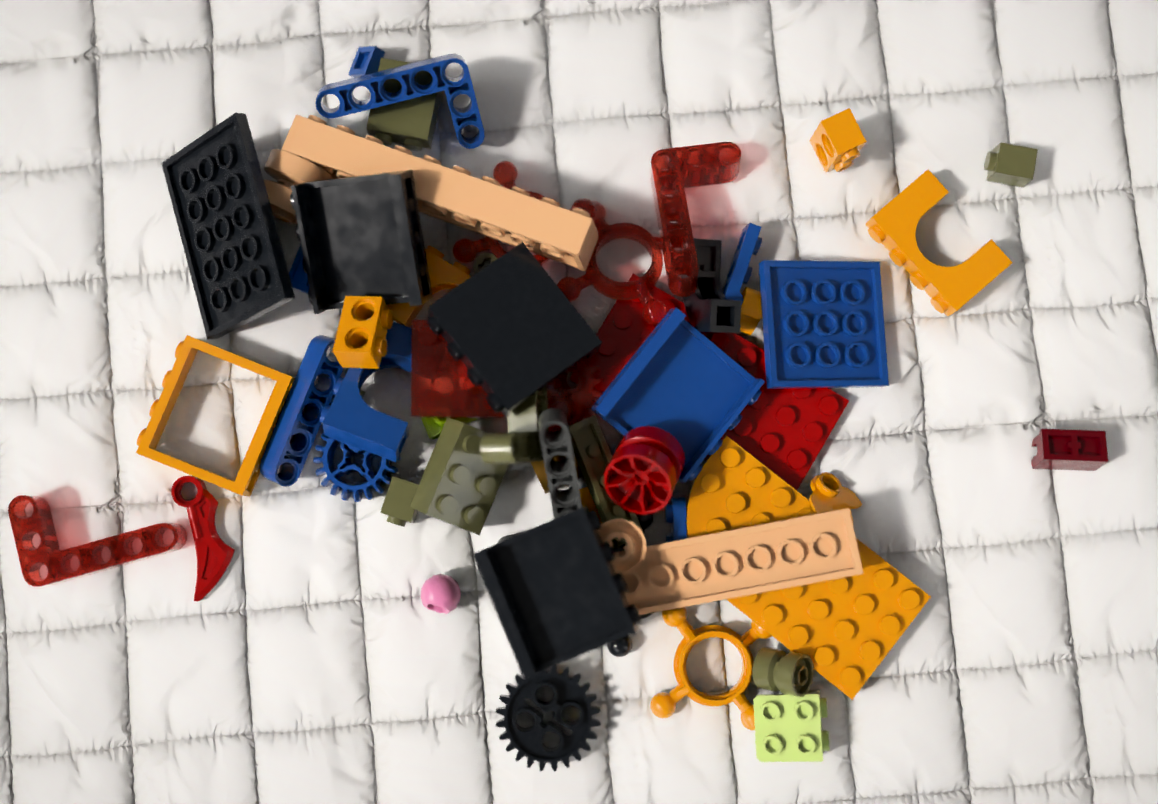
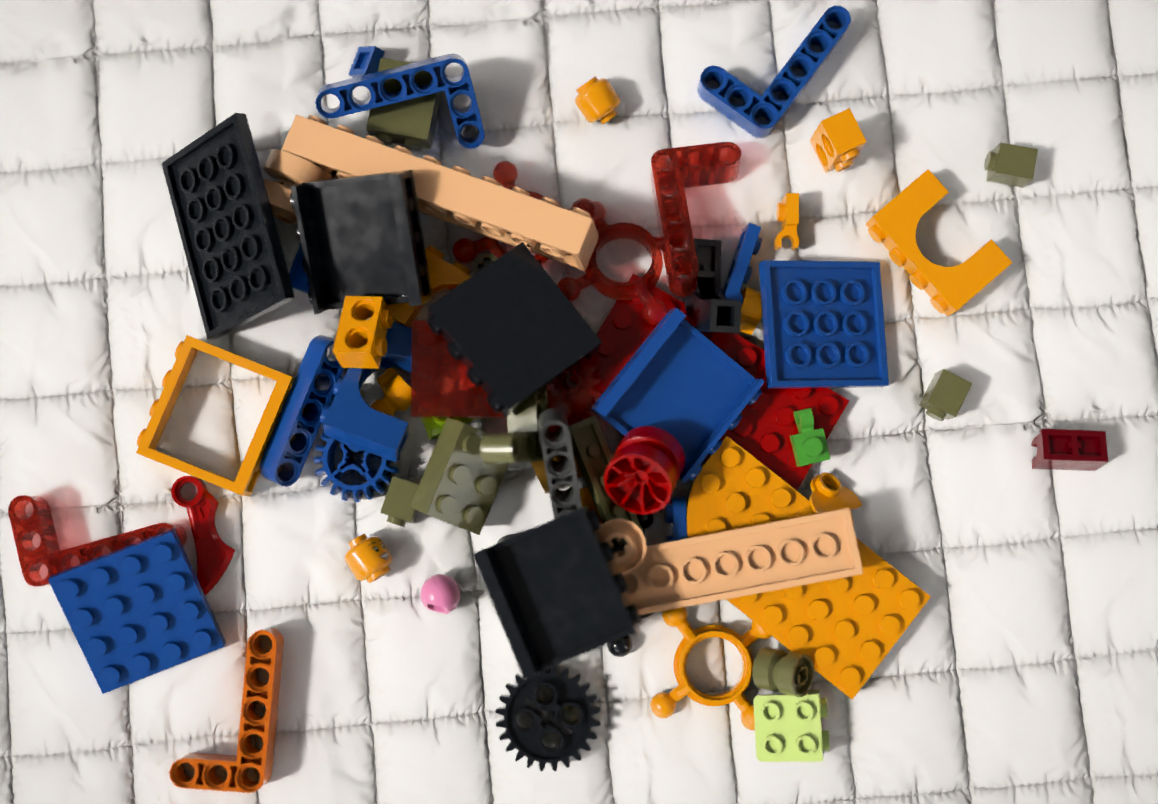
(137, 611): none -> blue plate
(250, 723): none -> orange beam
(368, 558): none -> light orange head
(396, 393): none -> light orange piece
(597, 100): none -> light orange head
(784, 82): none -> blue beam
(788, 214): none -> light orange plate
(809, 444): none -> bright green plate
(945, 395): none -> olive brick

